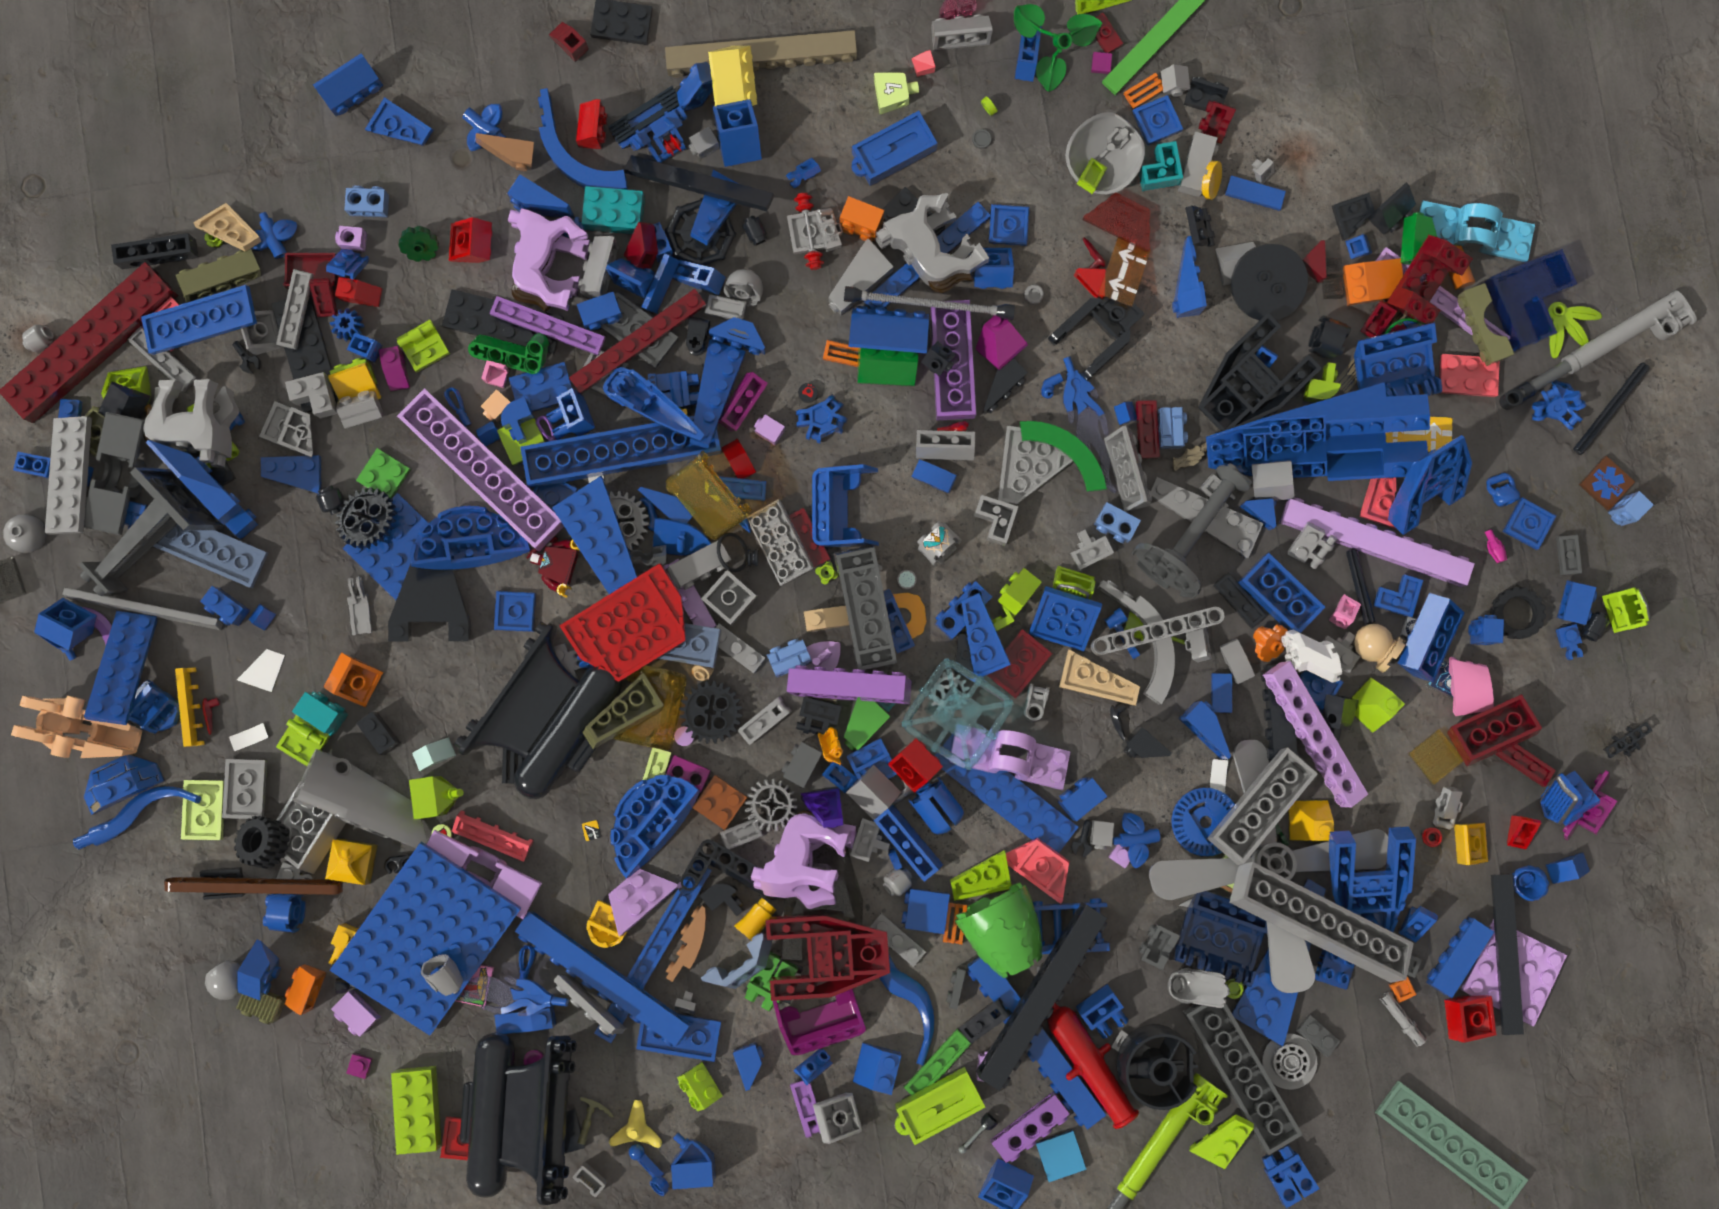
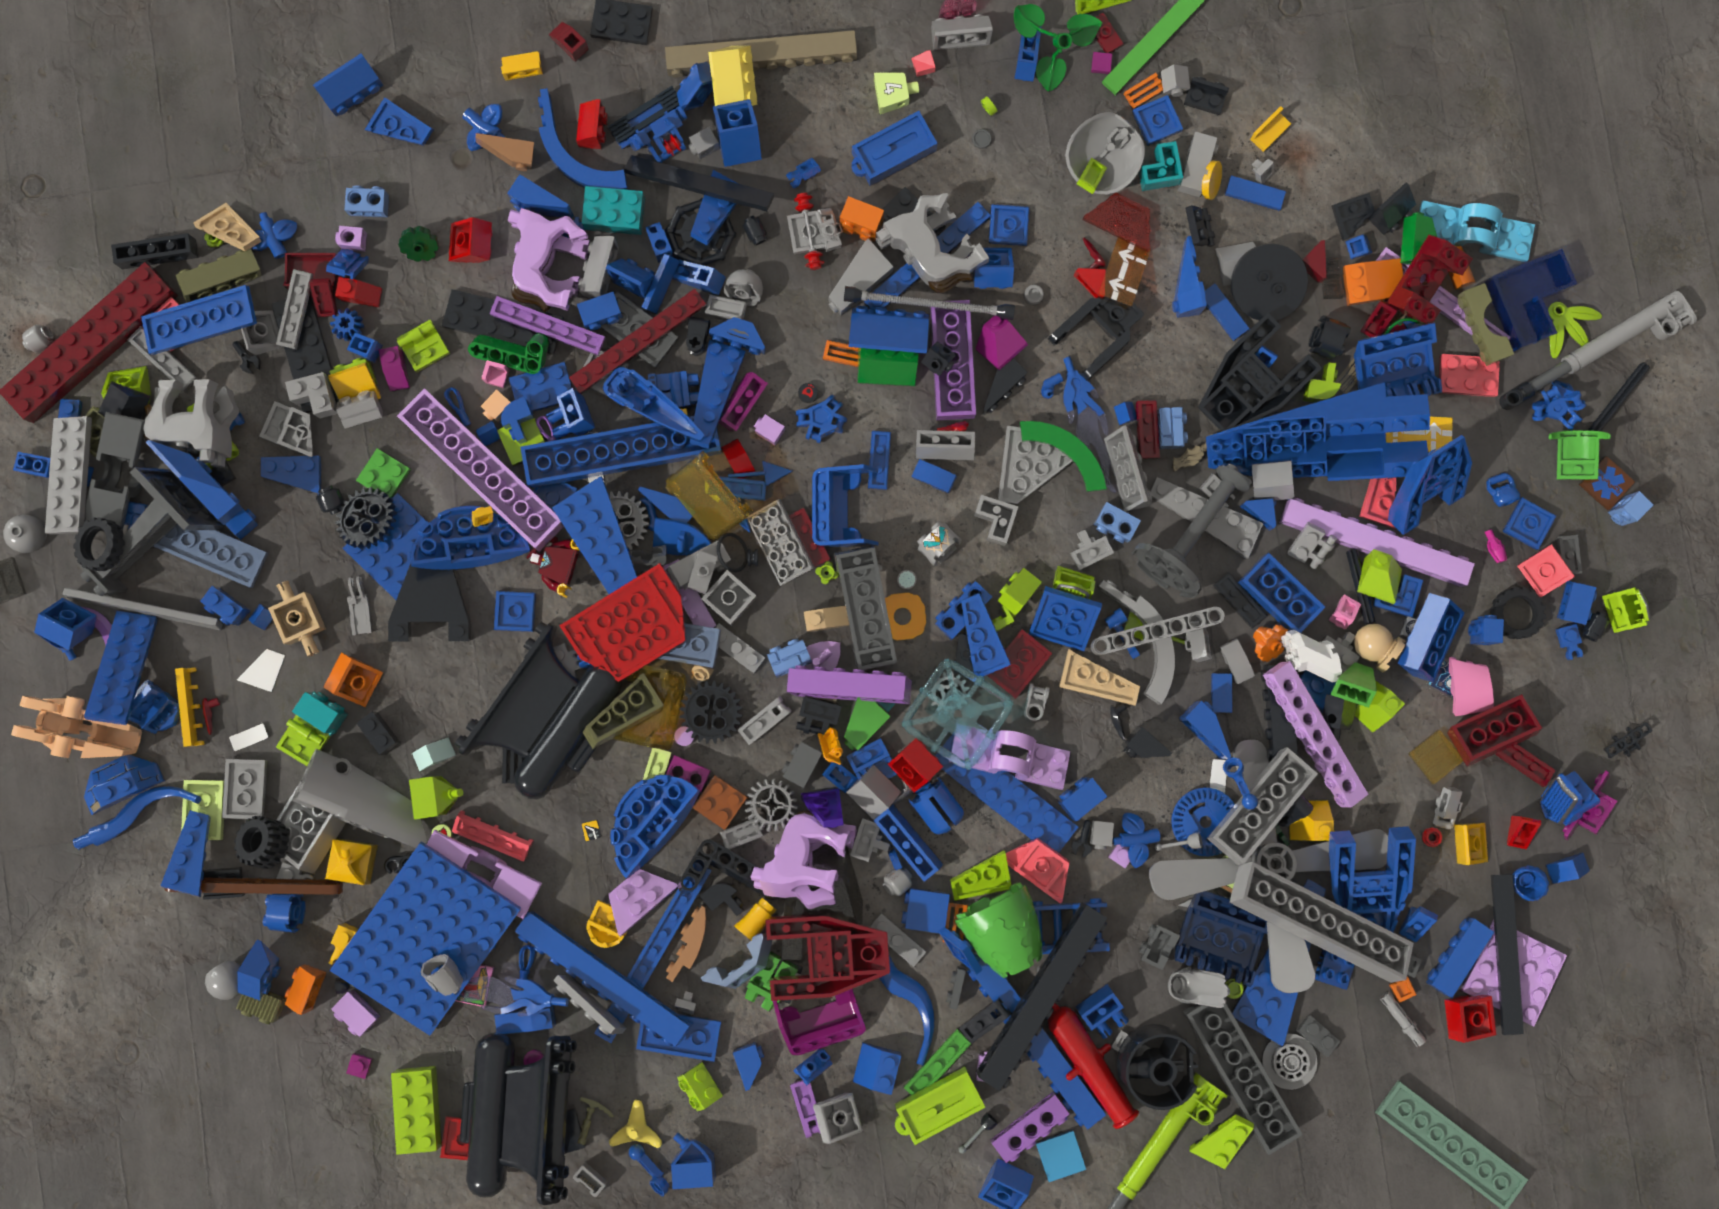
(84, 542): none -> black tyre
(187, 861): none -> blue wing
(286, 613): none -> tan brick
(482, 516): none -> yellow plate
(521, 66): none -> yellow panel
(642, 246): dark red slope -> none
(702, 572): none -> light grey plate
(770, 471): none -> blue piece
(879, 459): none -> blue tile
(900, 634): blue slope -> none
(961, 950): none -> blue plate
(1194, 841): none -> light grey hinge
(1216, 120): dark red cylinder -> none
(1225, 312): none -> blue tile
(1249, 800): none -> blue piece
(1270, 130): none -> yellow panel
(1286, 1169): blue hips -> none
(1300, 809): none -> black piece
(1356, 685): none -> bright green slope
(1380, 576): none -> lime slope
(1545, 570): none -> coral plate
(1578, 453): none -> bright green piece

